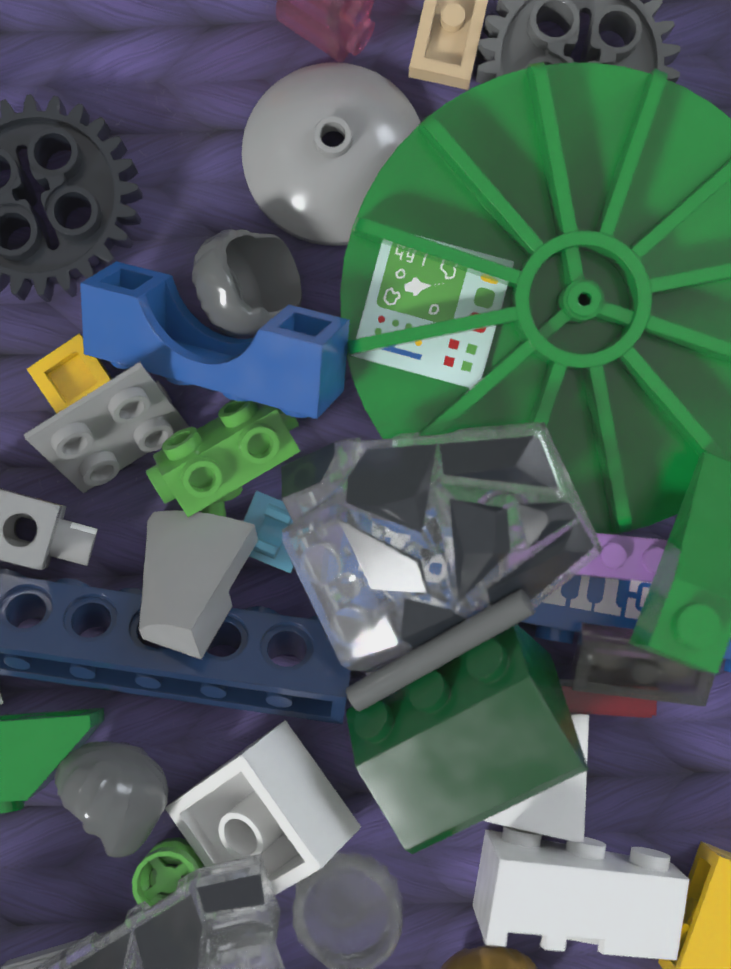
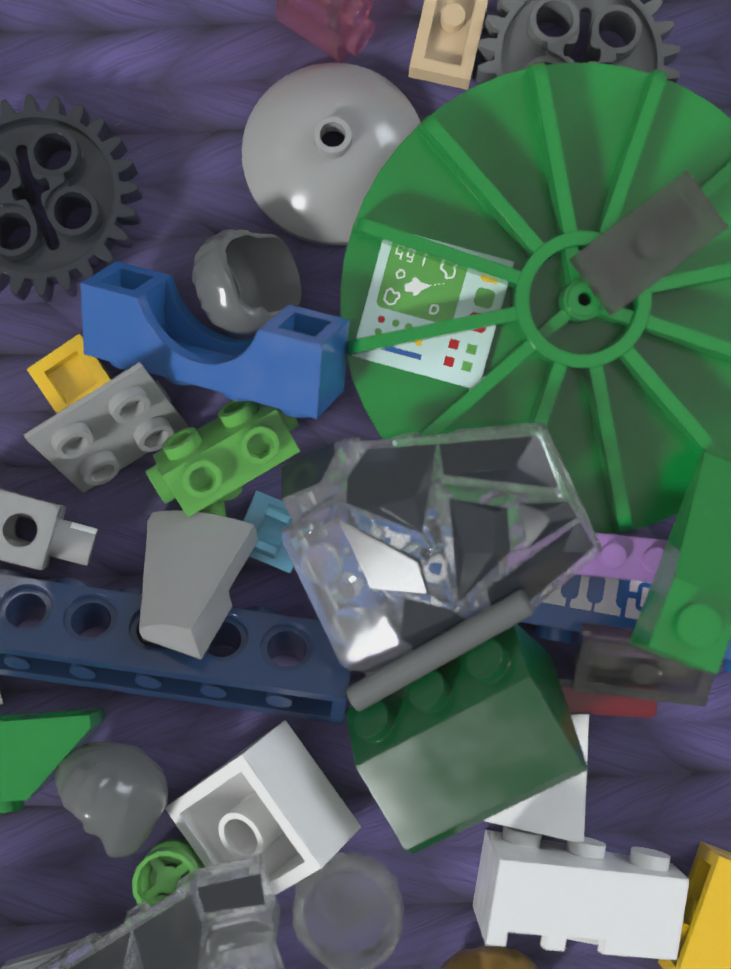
(648, 243): none -> clear smoke plate

